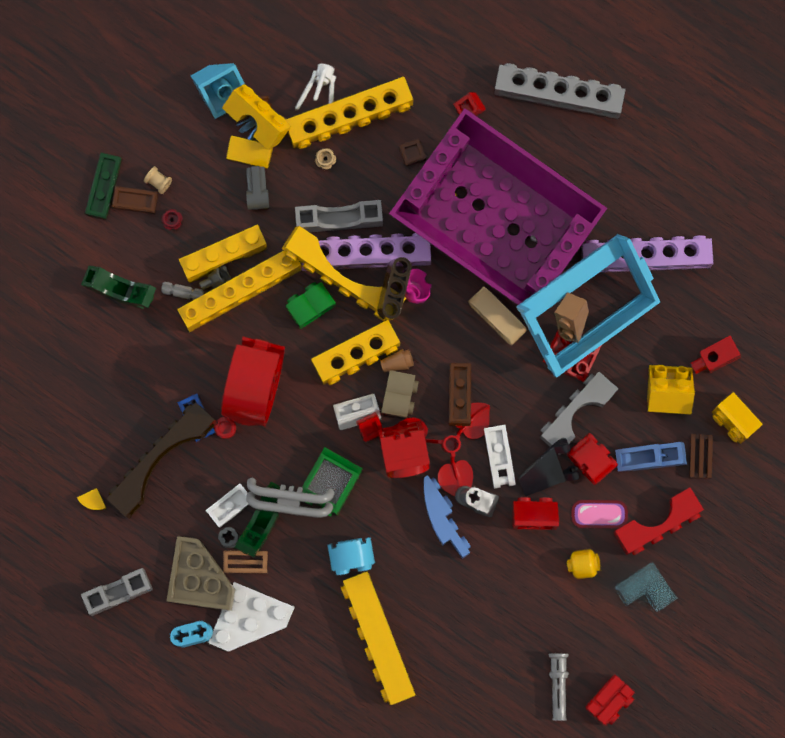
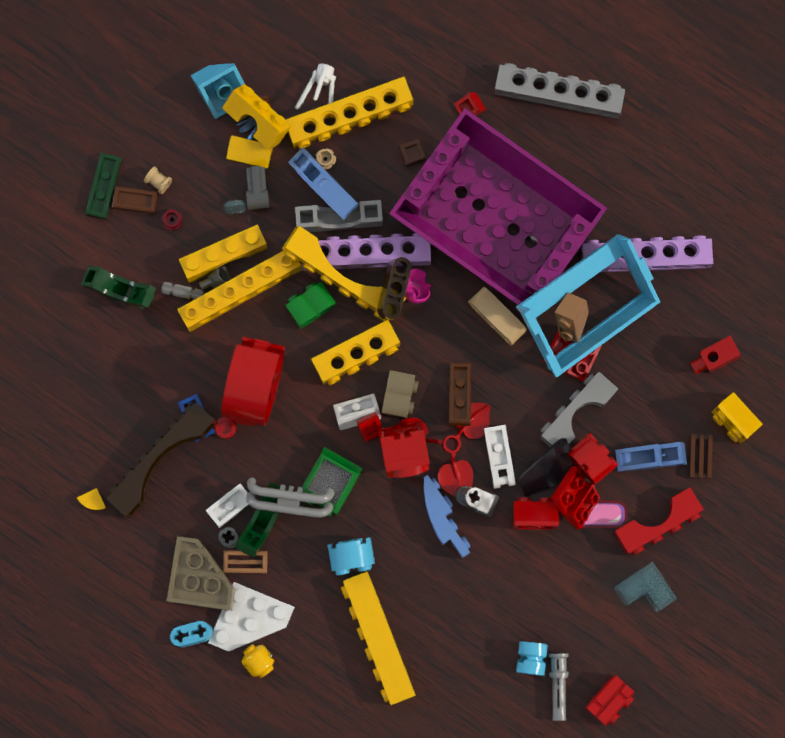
(116, 593): light grey arch -> none
(235, 206): none -> clear light blue tile
(257, 660): none -> yellow head
(323, 183): none -> medium blue slope
(398, 361): medium nougat cone -> none
(531, 658): none -> medium azure wheel
(575, 497): none -> red slope
(584, 564): yellow head -> none
(670, 389): yellow slope -> none

